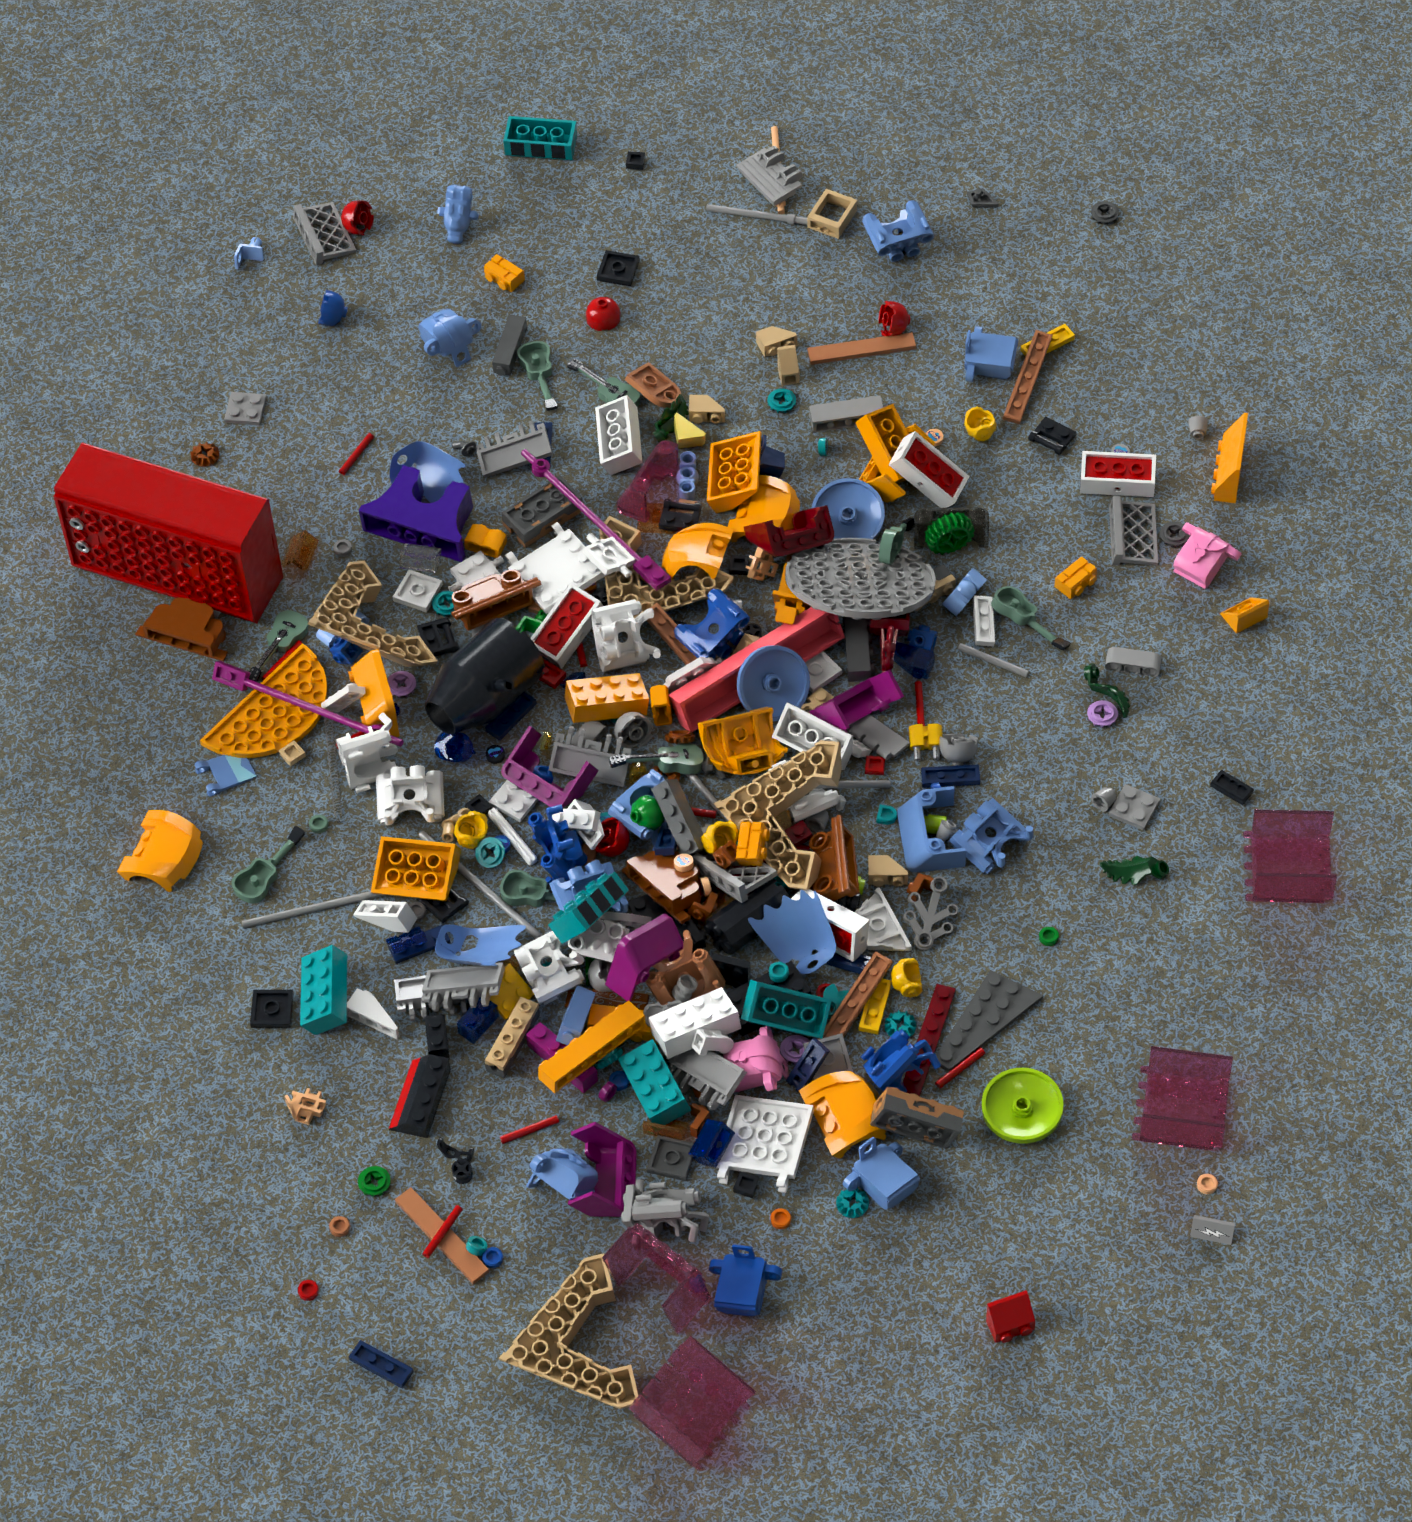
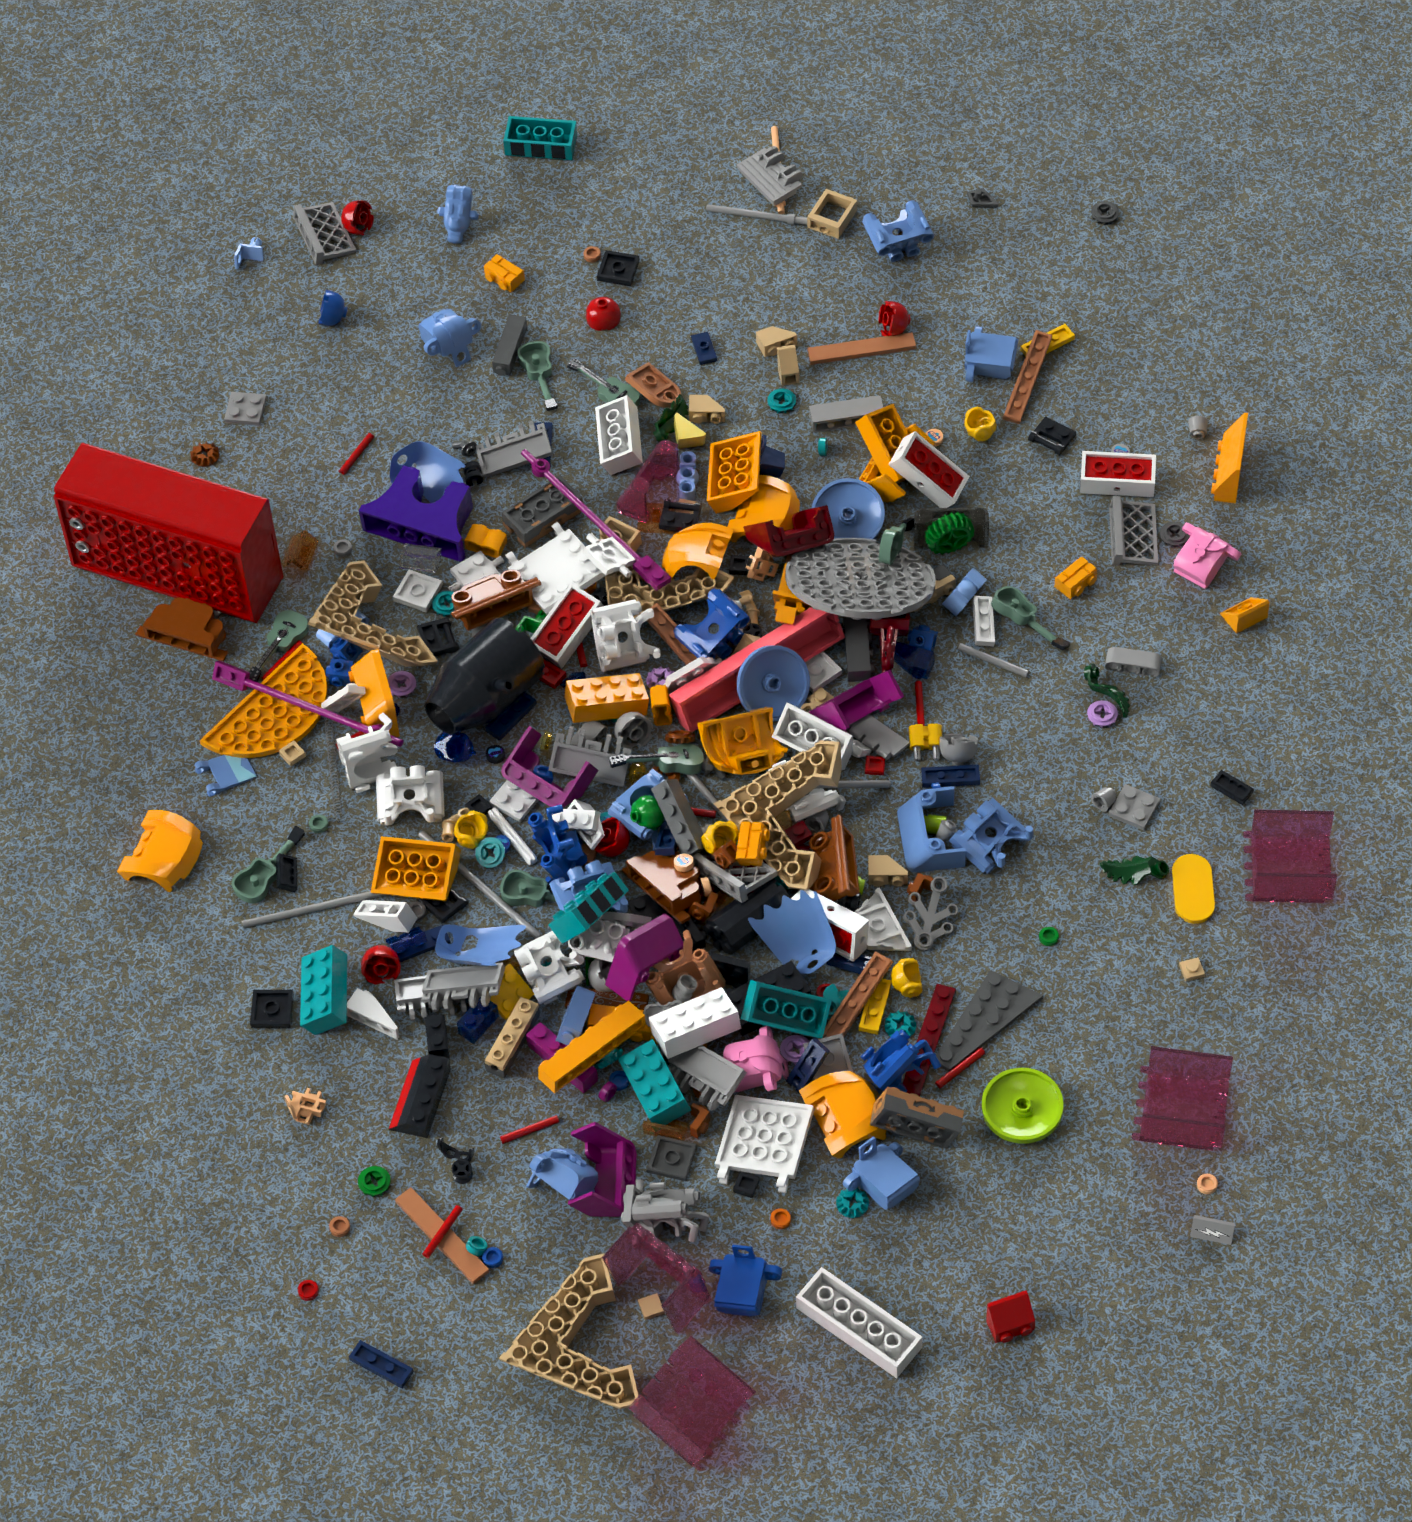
(286, 872): none -> black plate
(338, 672): none -> blue brick
(379, 961): none -> red cylinder
(472, 473): none -> black wheel
(592, 254): none -> nougat tile
(635, 160): black plate -> none
(650, 1306): none -> tan tile
(652, 678): none -> lavender gear
(704, 348): none -> dark blue plate
(711, 1040): white leg -> none
(711, 1143): clear blue brick -> none
(751, 610): none -> tan piece
(778, 972): teal tile -> none
(859, 1322): none -> white brick
(886, 815): teal tile -> none
(1192, 969): none -> tan plate
(1193, 888): none -> yellow tile

